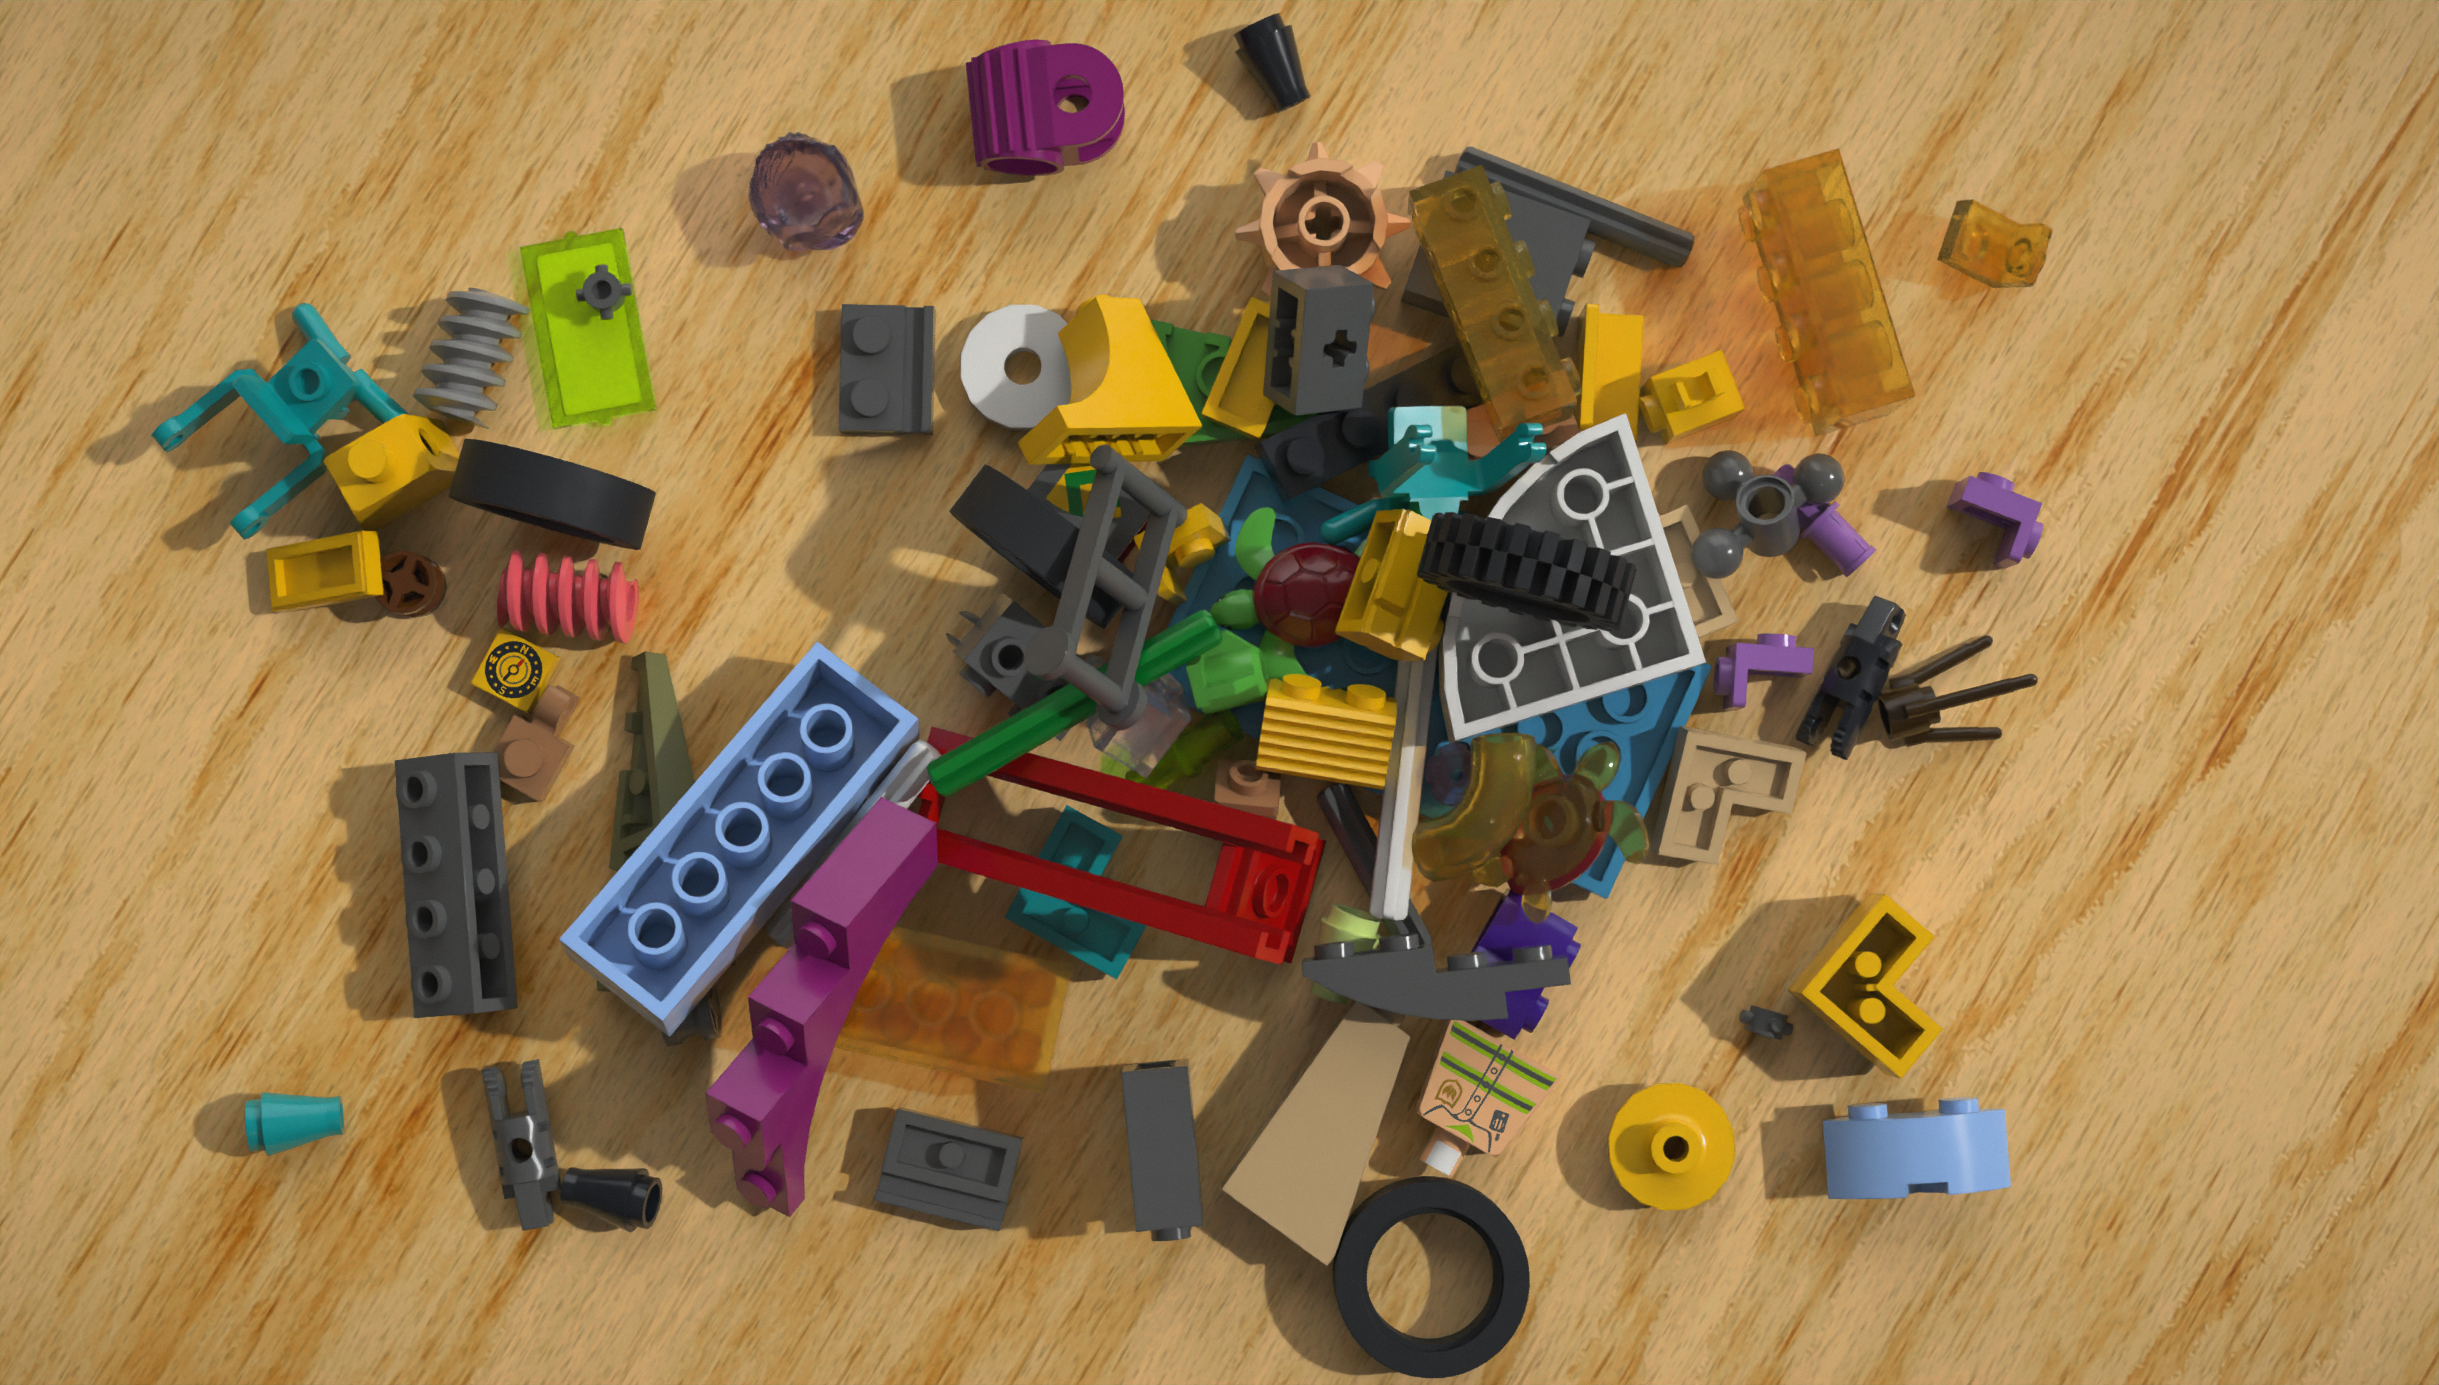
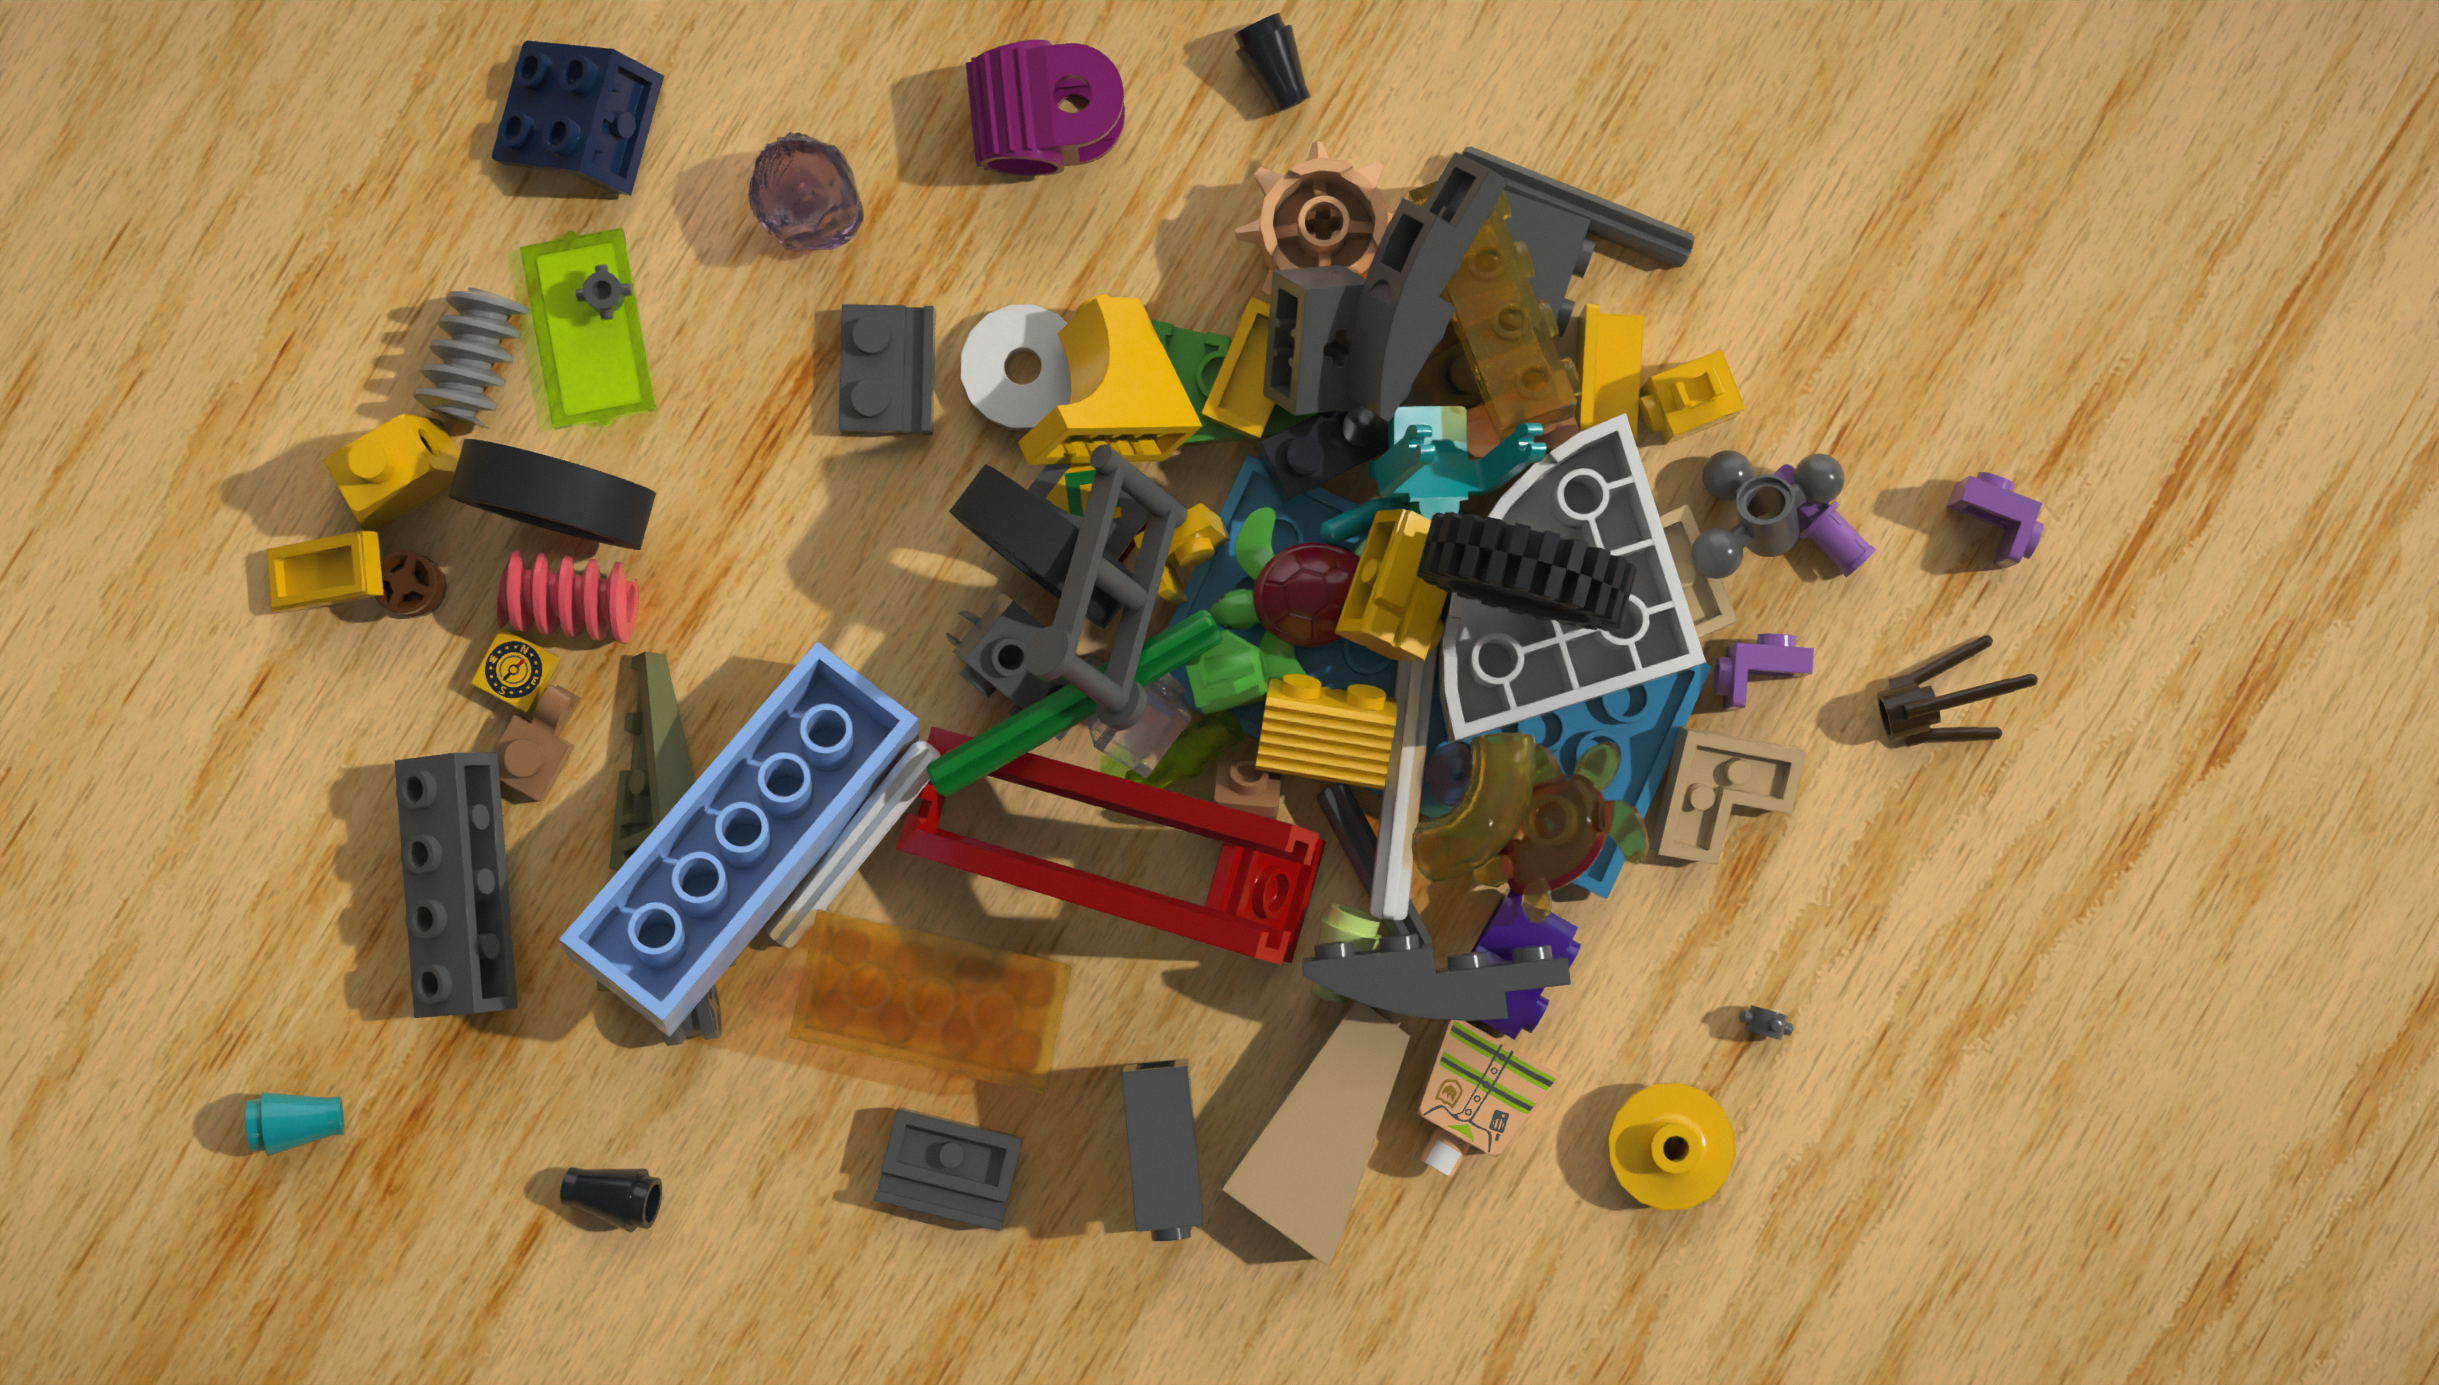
(293, 405): teal piece -> none
(522, 1175): dark grey hinge -> none
(578, 113): none -> dark blue bracket
(797, 1011): magenta arch -> none
(1081, 931): teal plate -> none
(1400, 301): none -> dark grey slope
(1475, 1342): black tyre -> none
(1825, 293): clear yellow brick -> none
(1855, 981): yellow brick -> none
(1863, 650): black hinge -> none
(1916, 1152): light blue brick -> none
(1994, 246): clear yellow bracket -> none

